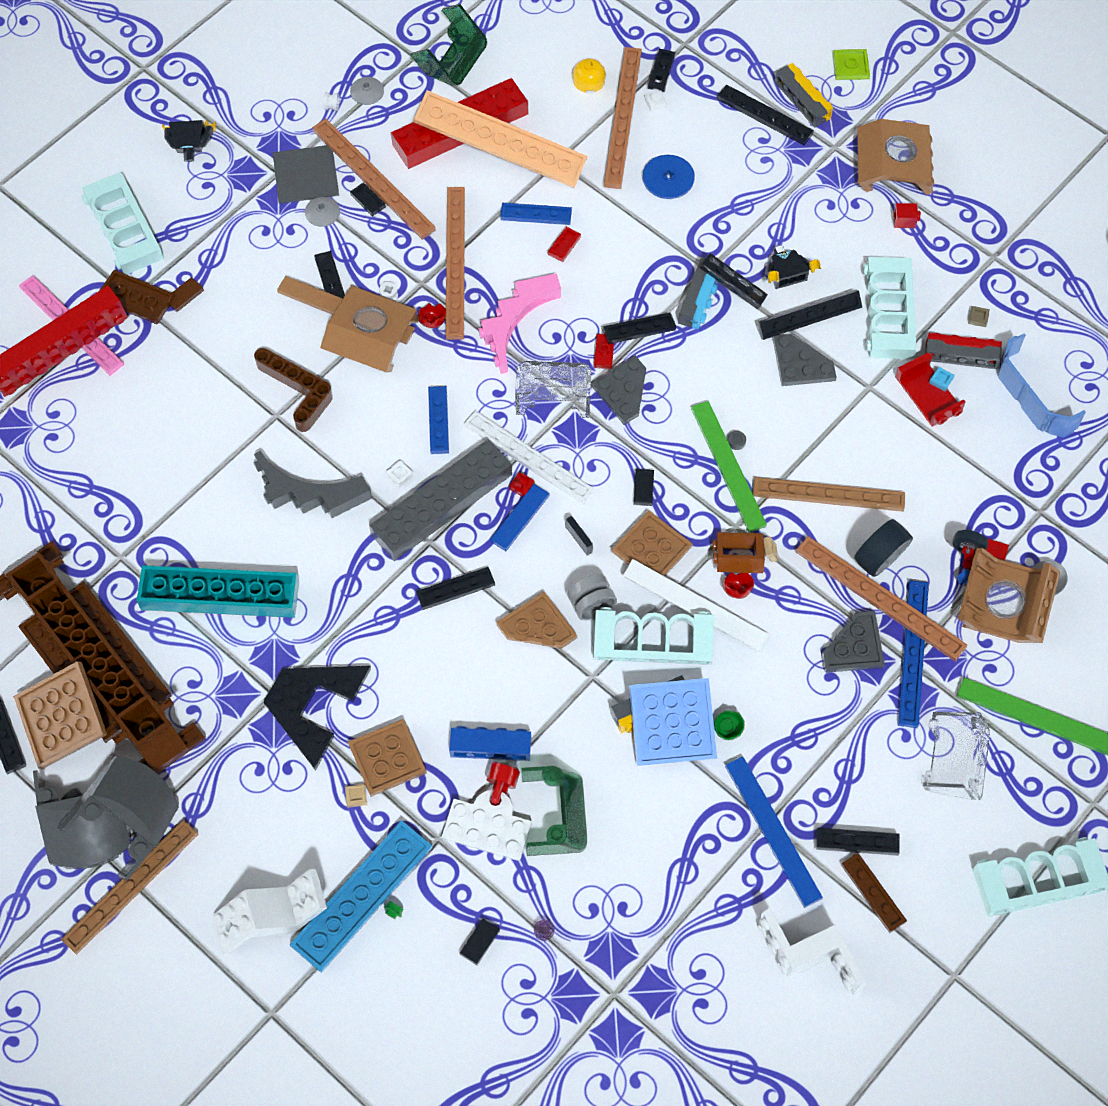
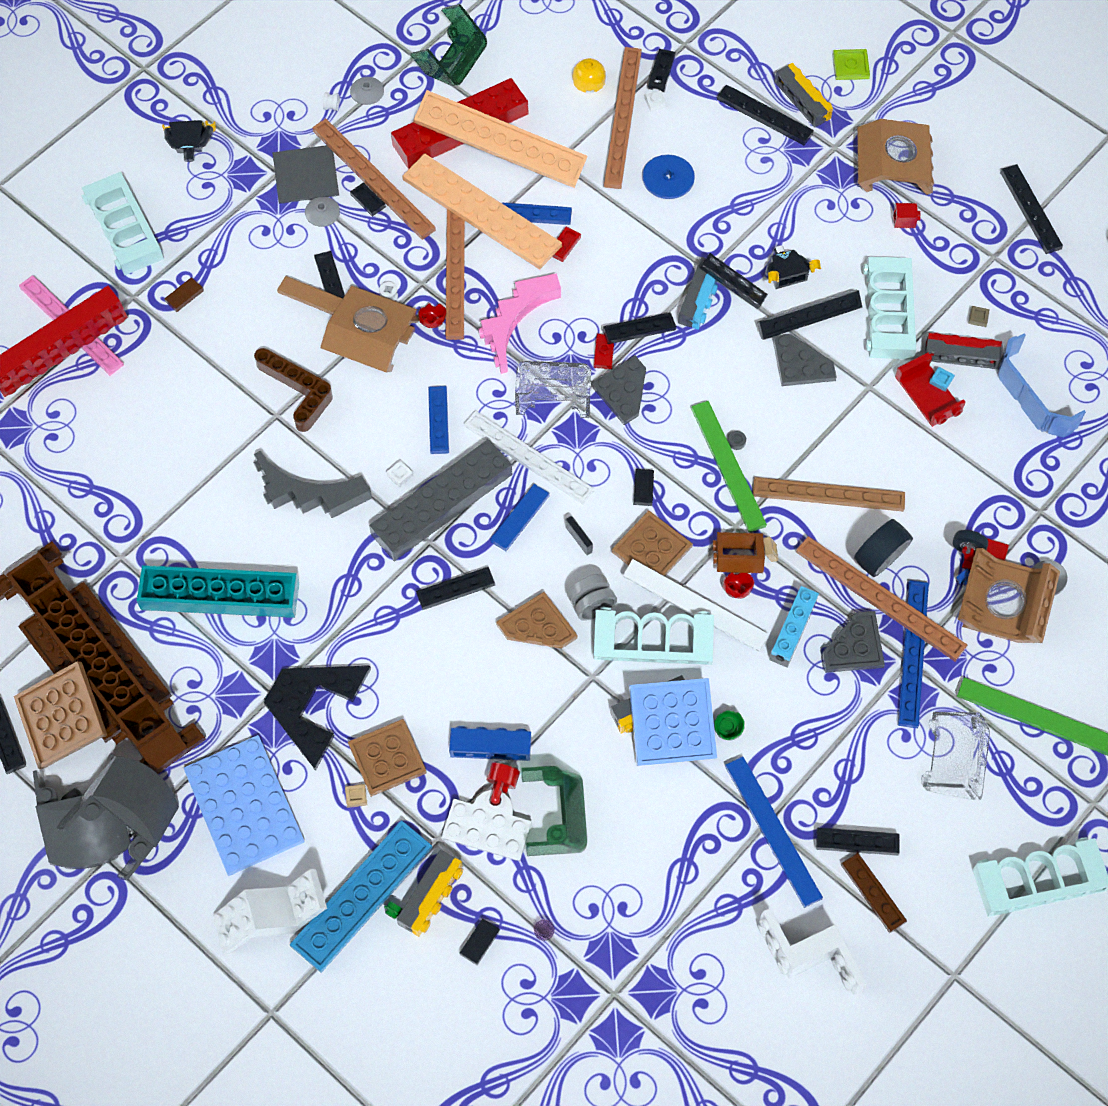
(127, 890): medium nougat tile -> none
(139, 297): reddish brown tile -> none
(243, 805): none -> light blue plate
(429, 893): none -> piece
(482, 211): none -> light nougat plate
(521, 484): red tile -> none
(794, 626): none -> medium azure piece
(1031, 209): none -> black plate

